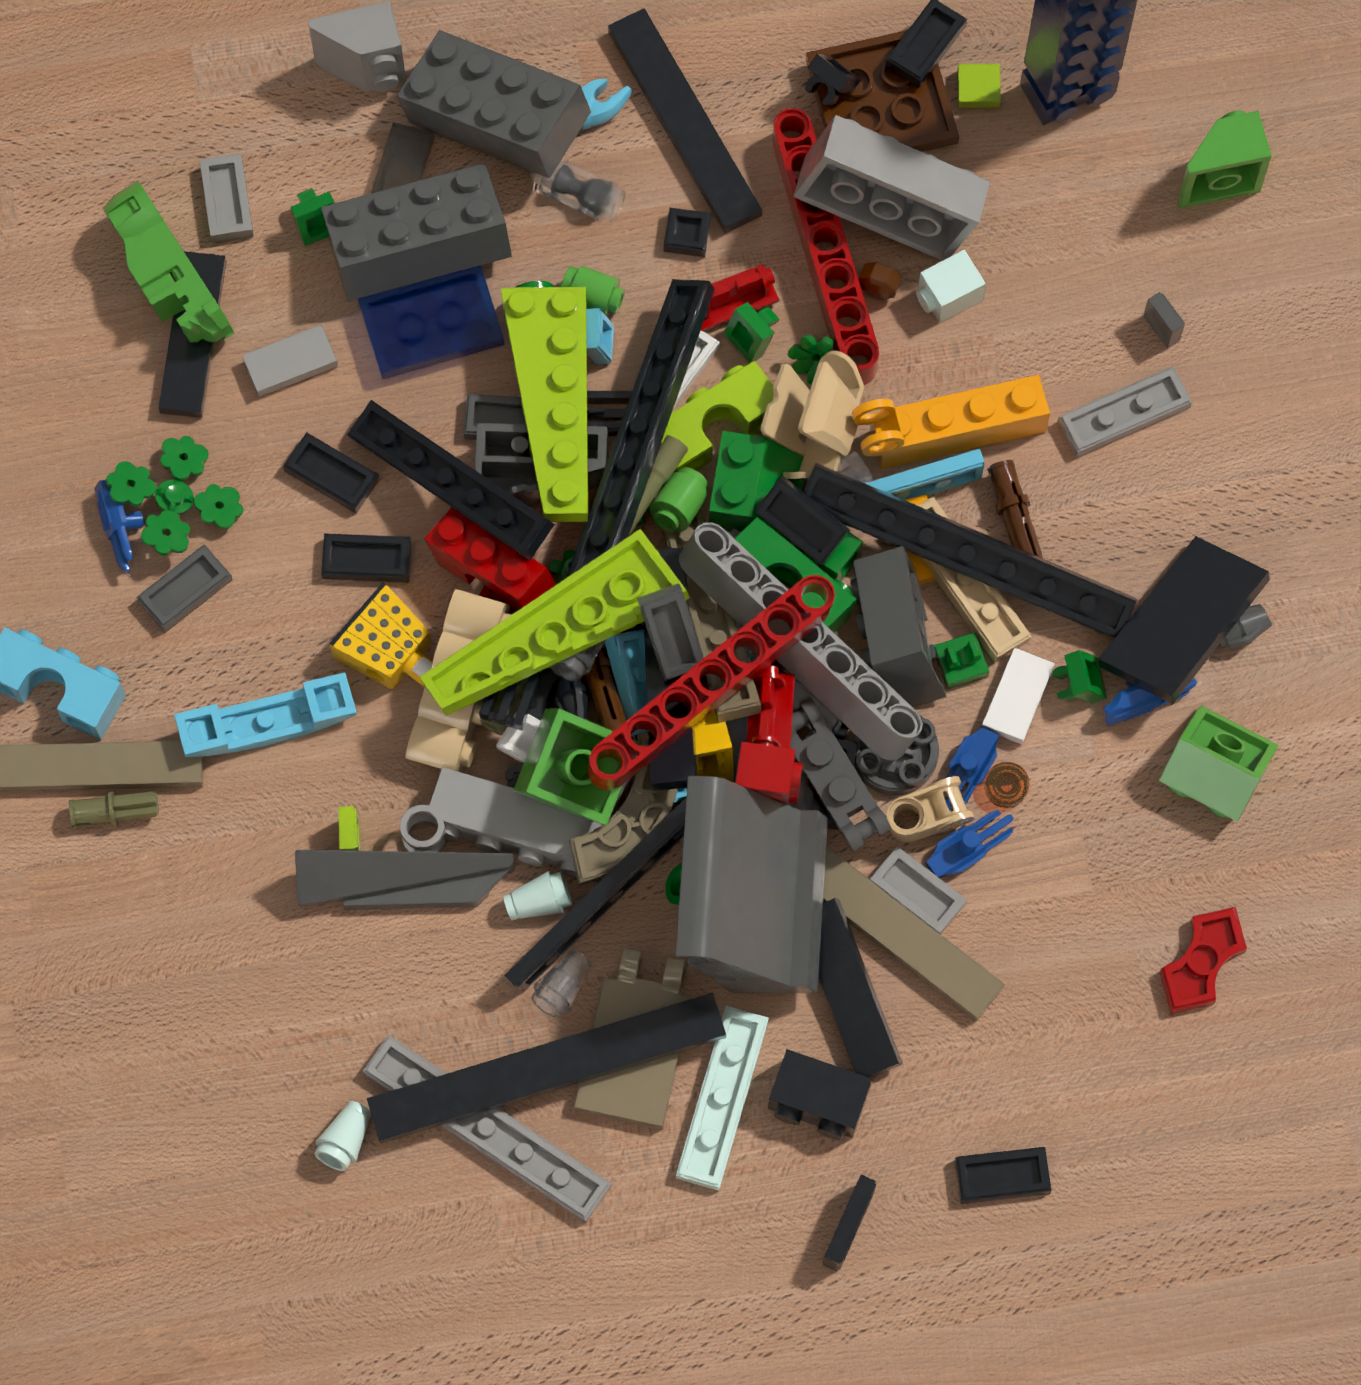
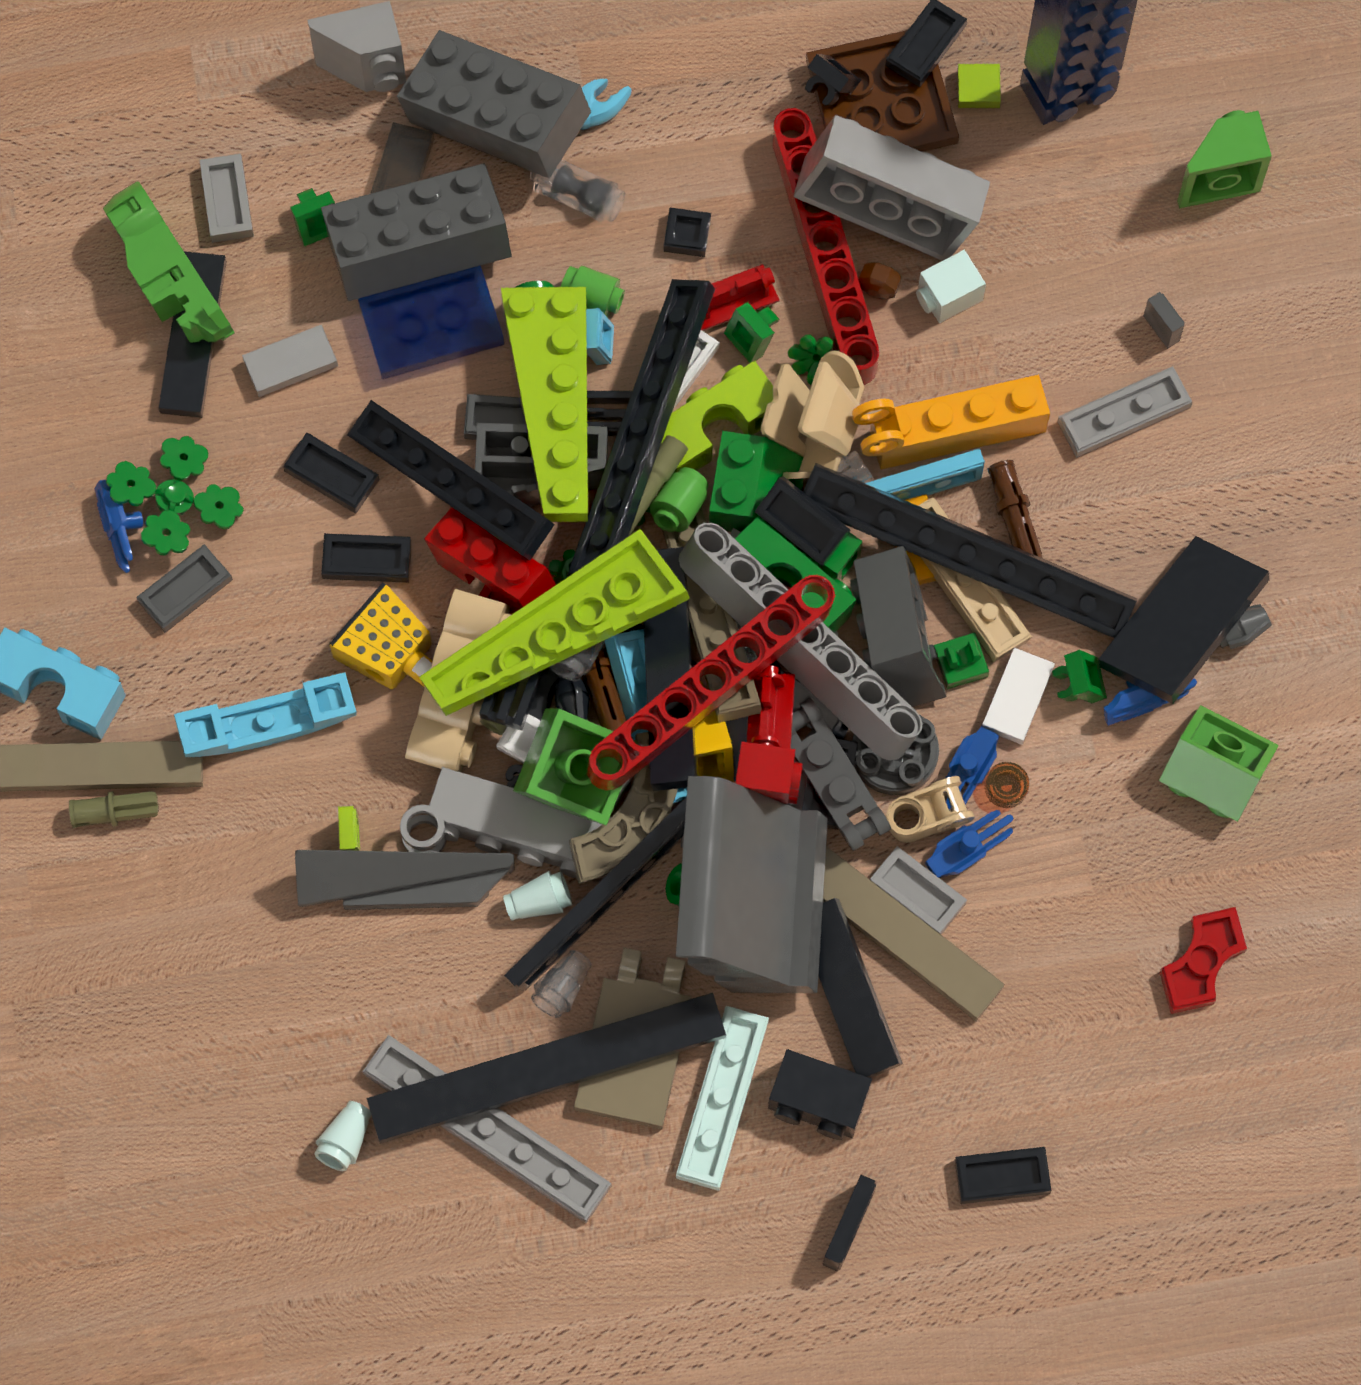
(670, 631): dark grey tile -> none
(684, 121): black tile -> none

